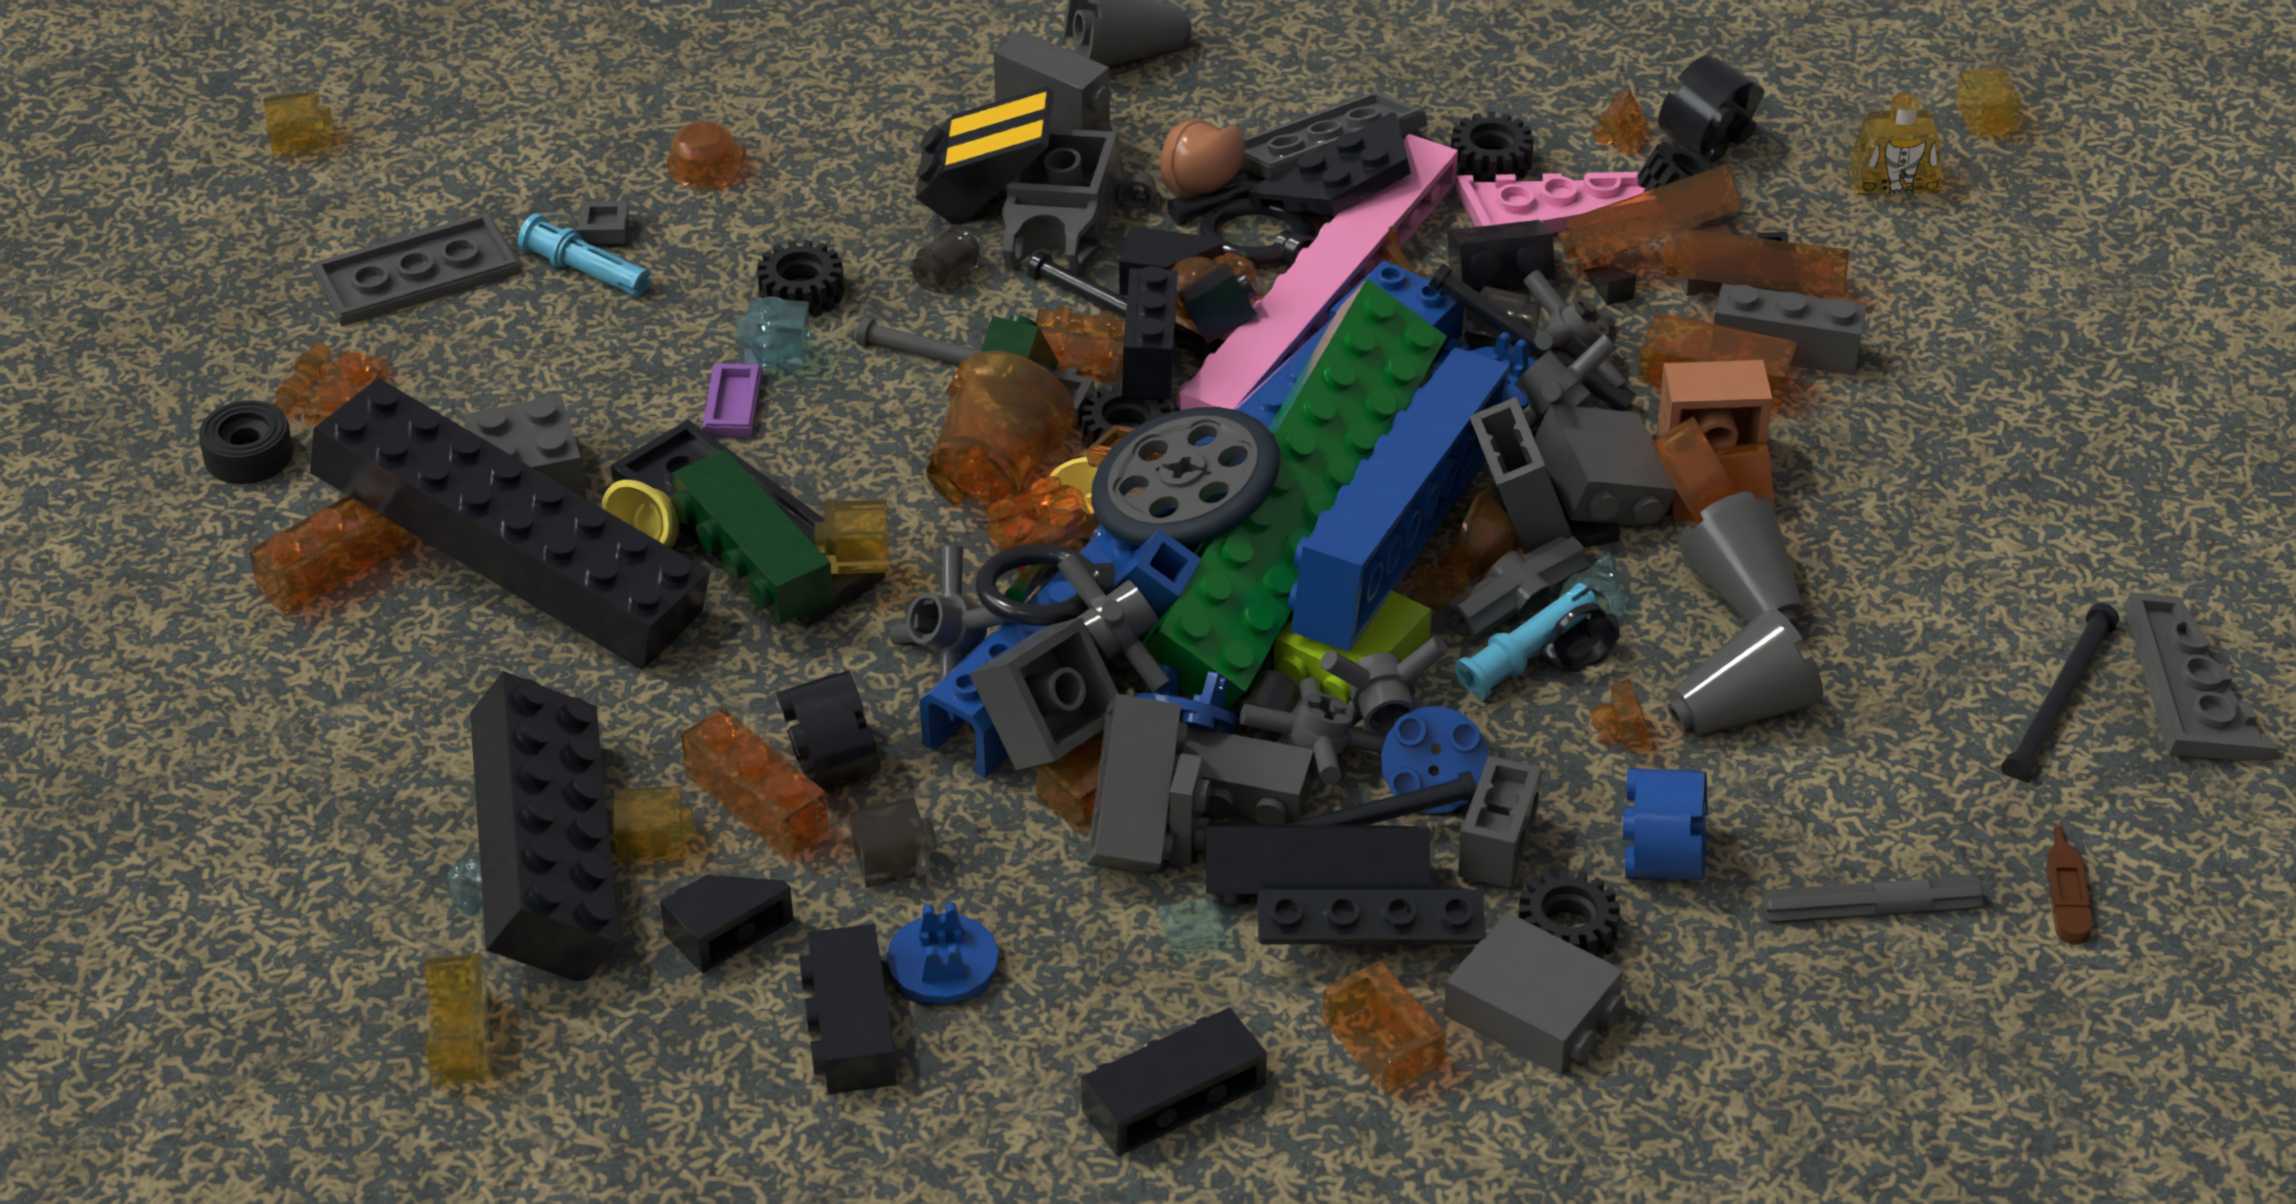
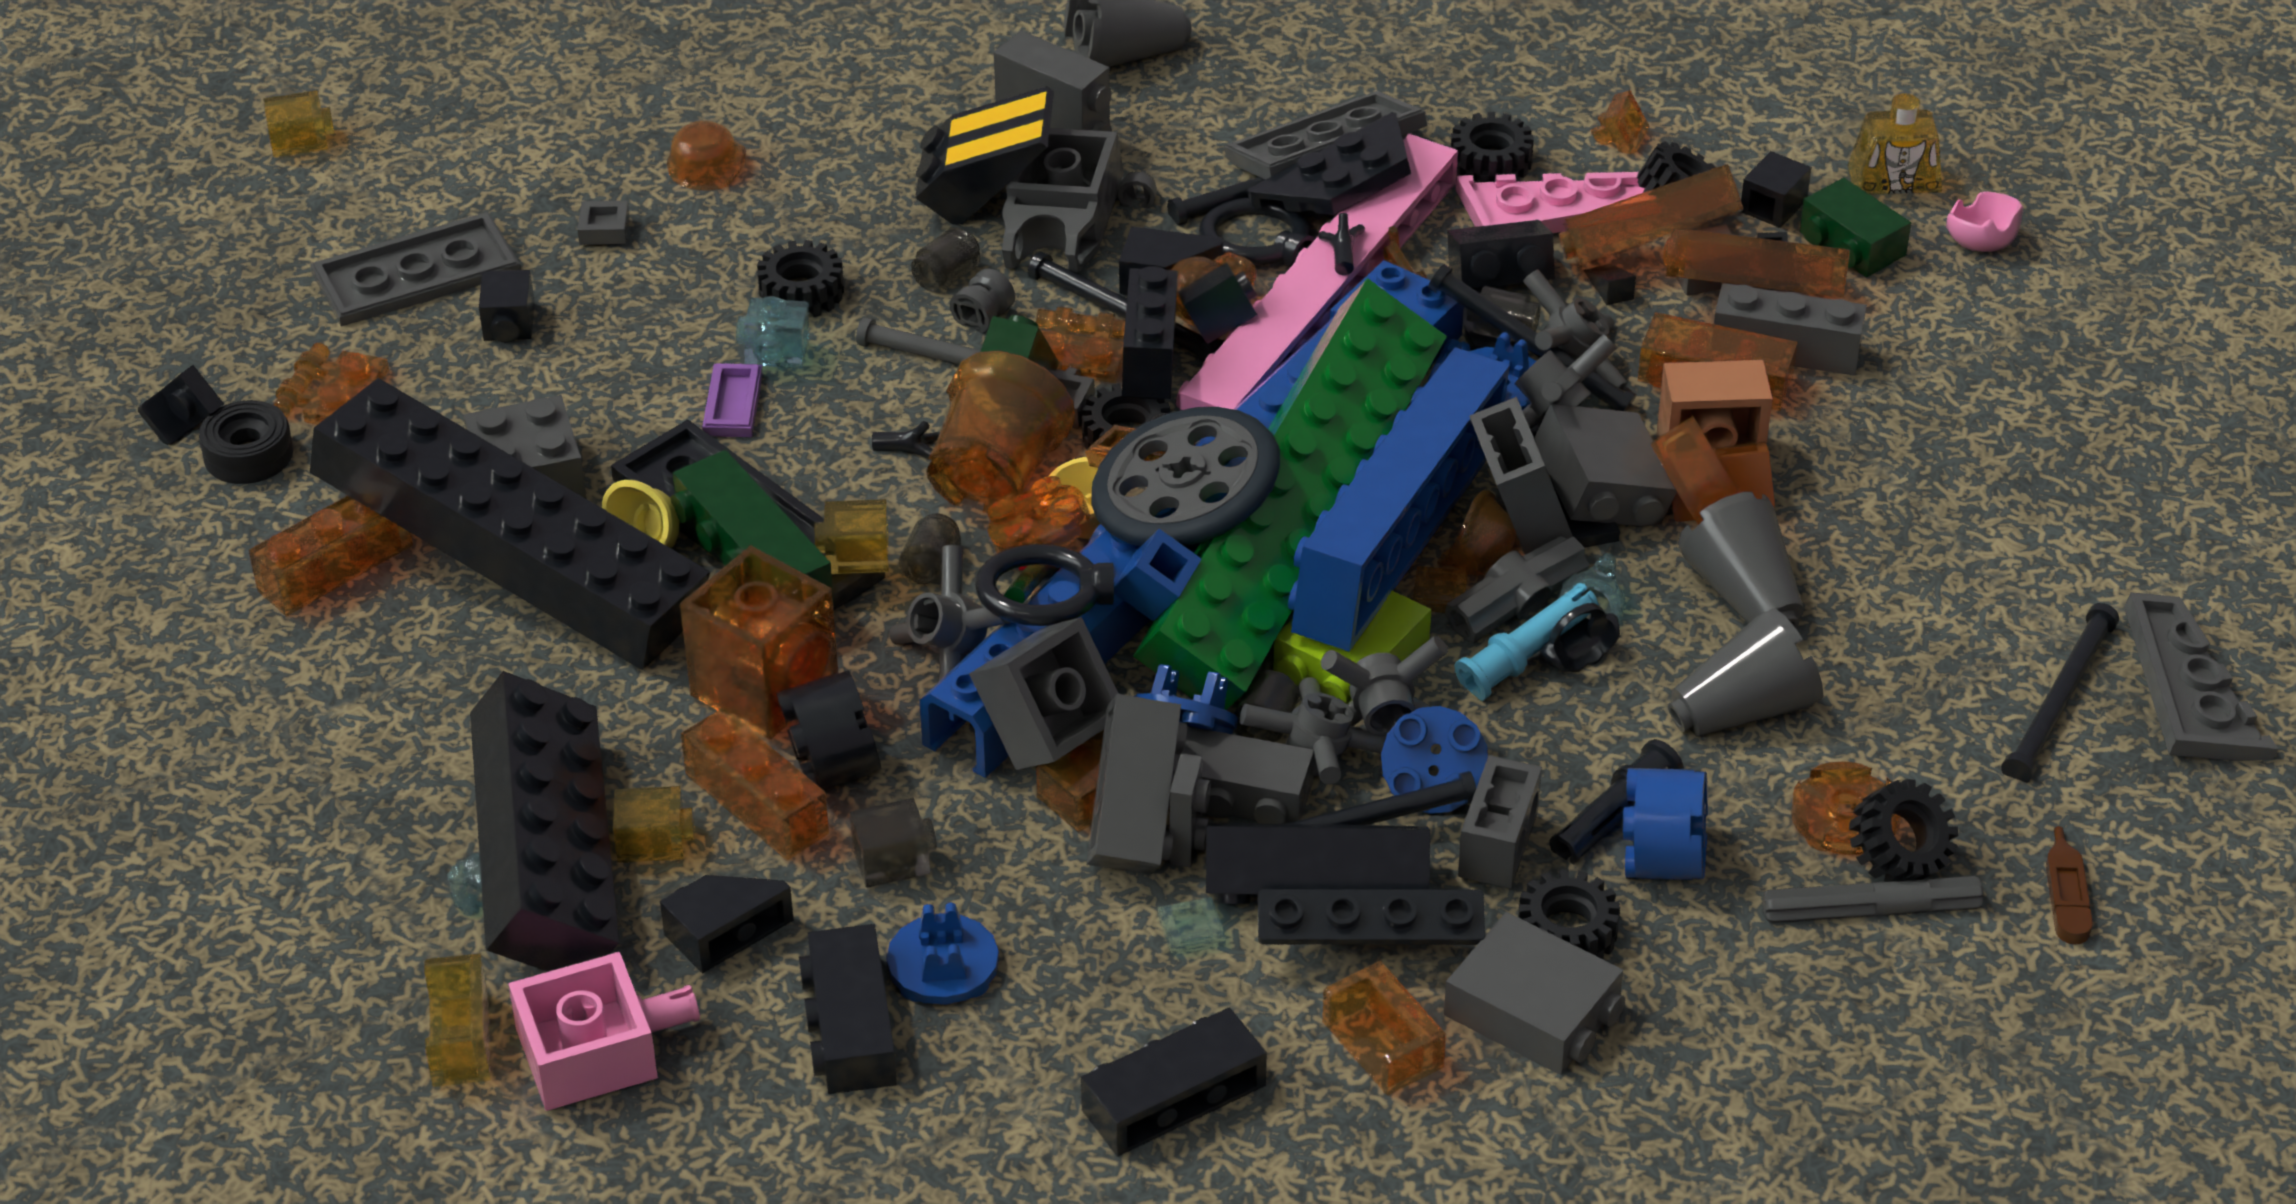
(180, 406): none -> black bracket
(506, 305): none -> black brick
(567, 248): medium azure pin -> none
(591, 1029): none -> bright pink brick
(757, 634): none -> clear orange brick
(909, 441): none -> black bar
(923, 550): none -> clear smoke brick
(984, 297): none -> dark grey wheel
(1117, 621): dark grey bar -> none
(1200, 157): nougat piece -> none
(1342, 244): none -> black bar
(1608, 808): none -> black pin
(1623, 719): clear orange tile -> none
(1711, 108): black brick -> none
(1775, 189): none -> black brick
(1817, 805): none -> clear orange plate
(1855, 221): none -> dark green brick
(1926, 821): none -> black tyre
(1987, 223): none -> bright pink hair
(1988, 101): clear yellow brick -> none

